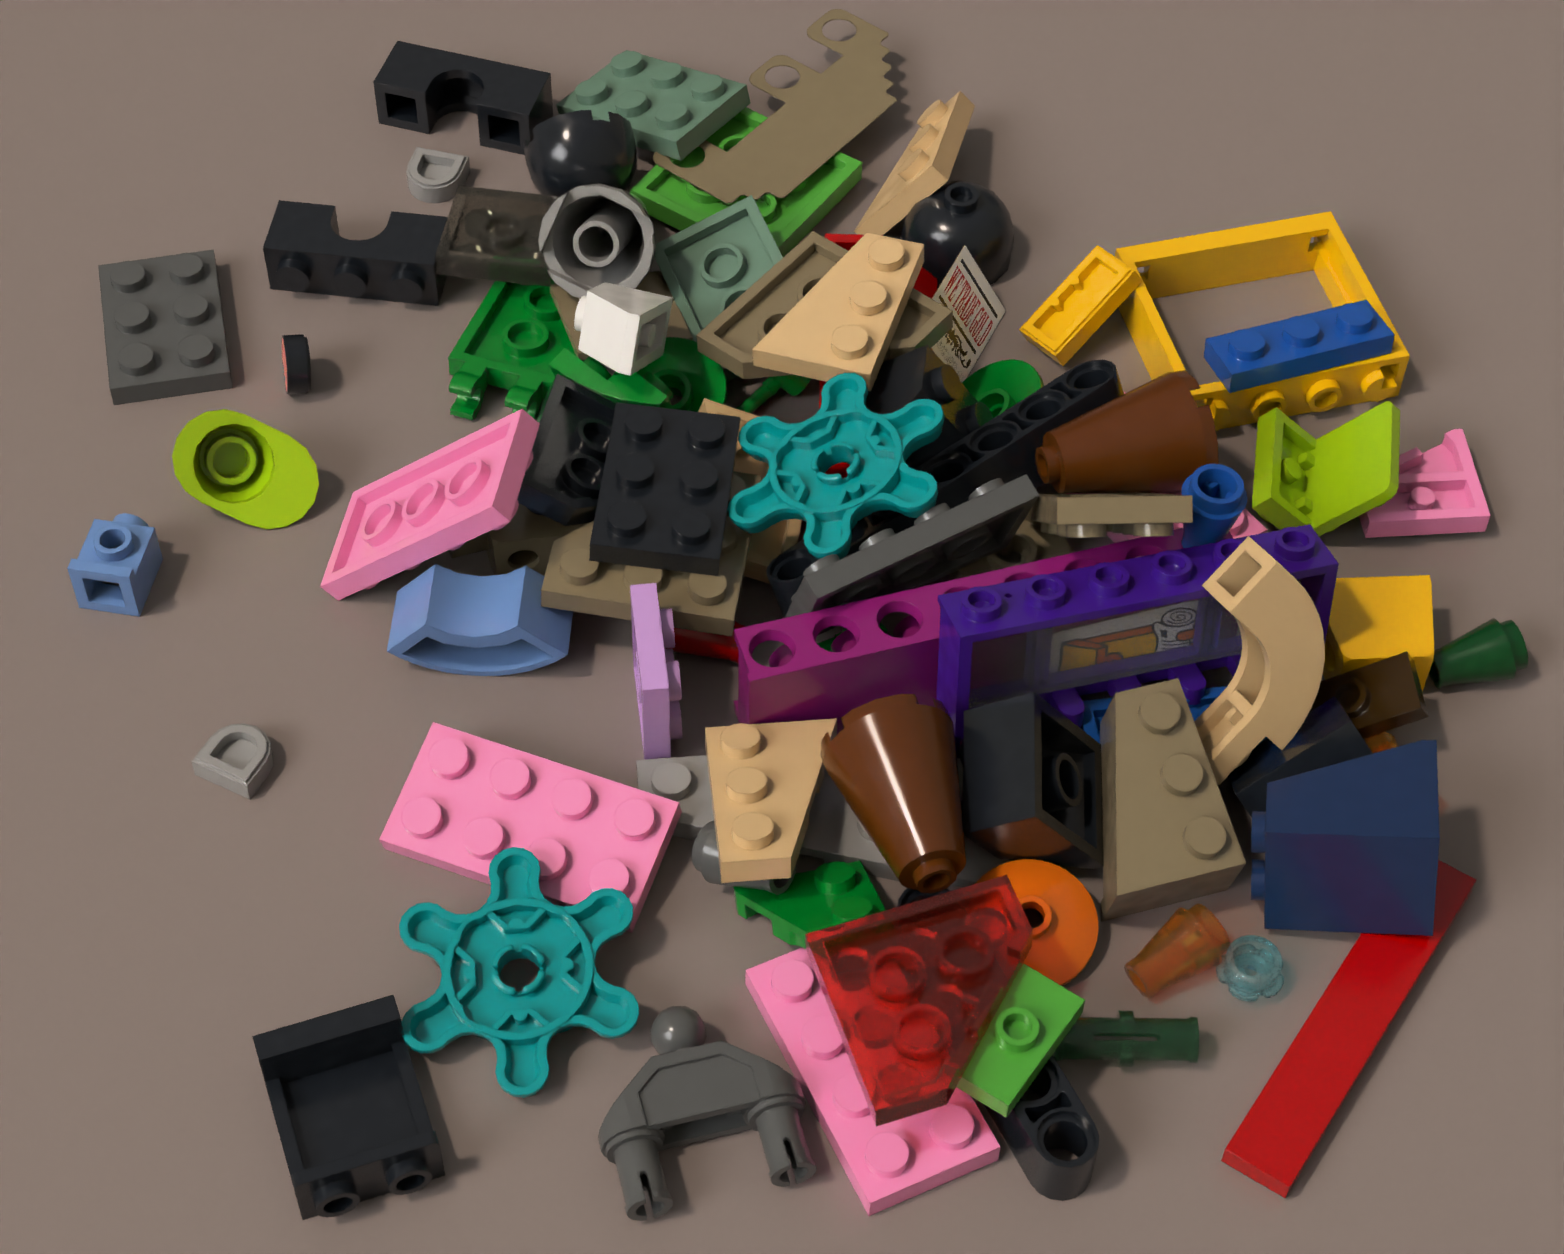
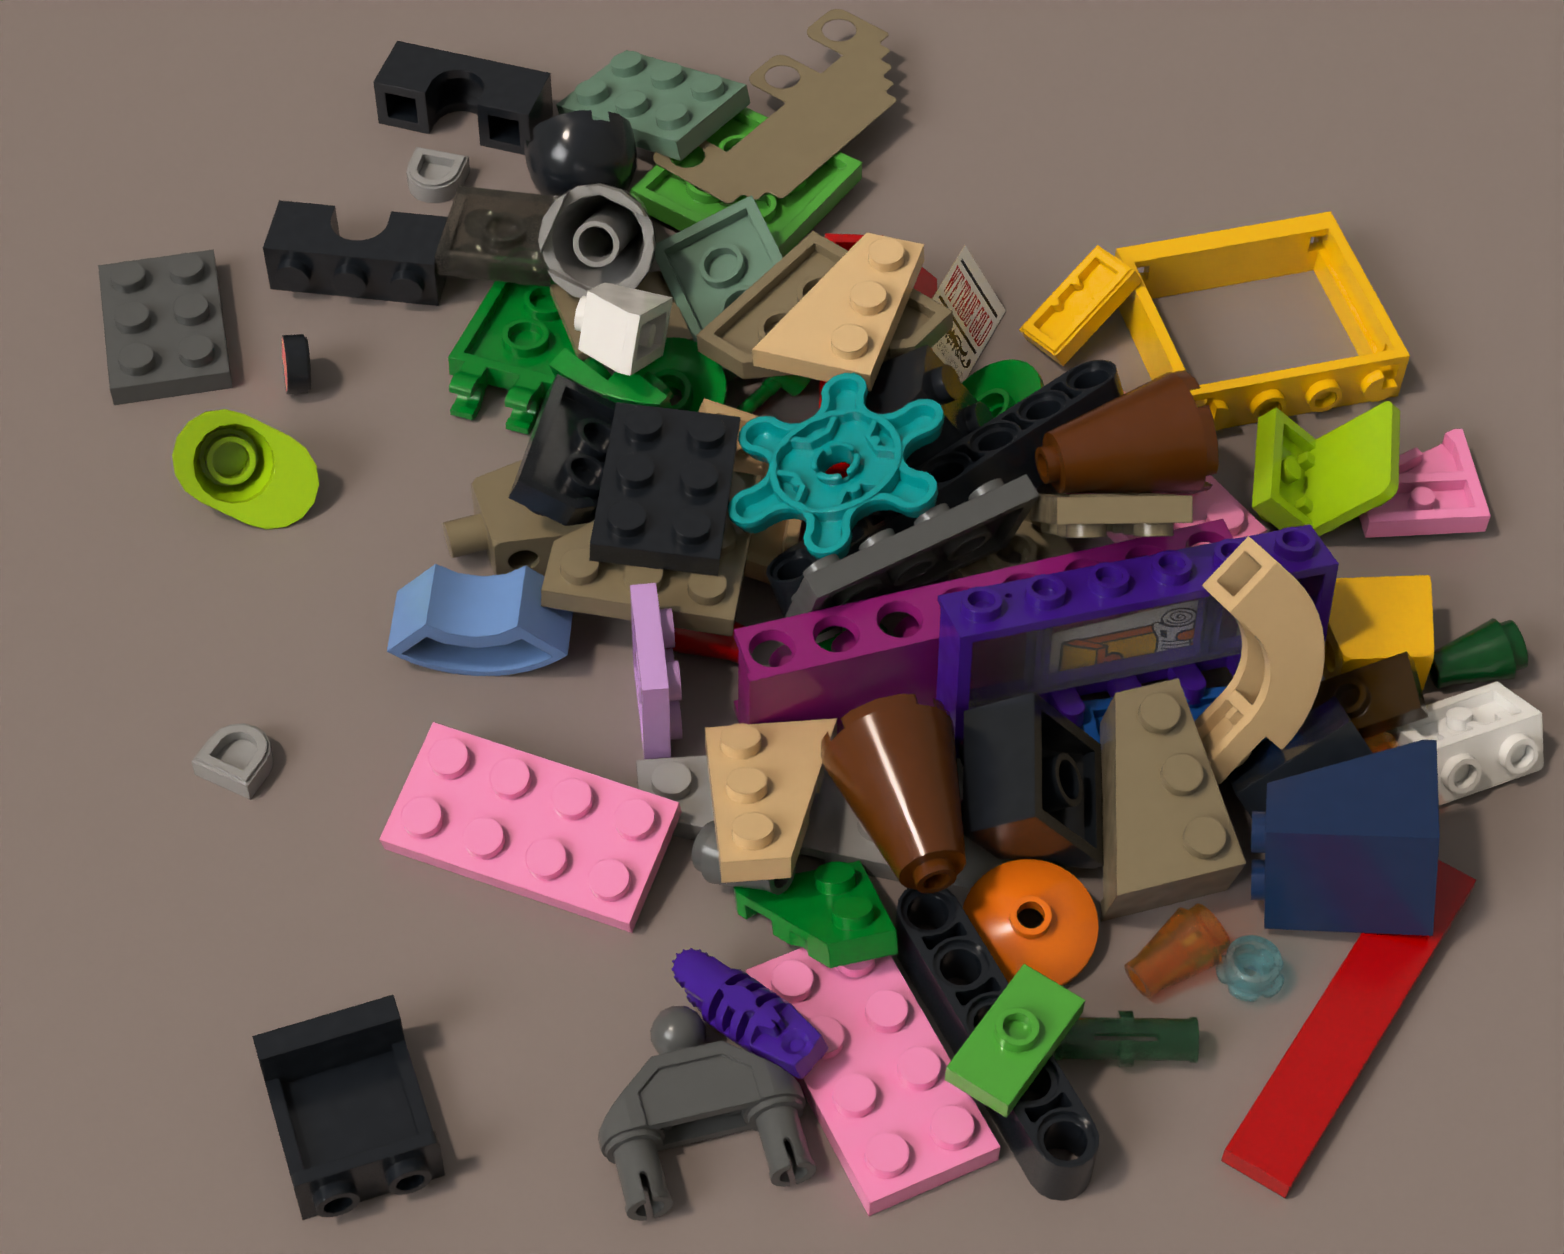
(120, 553): medium blue brick -> none
(432, 505): bright pink plate -> none
(509, 927): teal plate -> none
(749, 1012): none -> dark purple hinge
(920, 990): clear red plate -> none
(922, 166): tan wing -> none
(961, 216): black cylinder -> none
(1217, 503): blue cone -> none
(1298, 346): blue plate -> none
(1480, 738): none -> white bracket

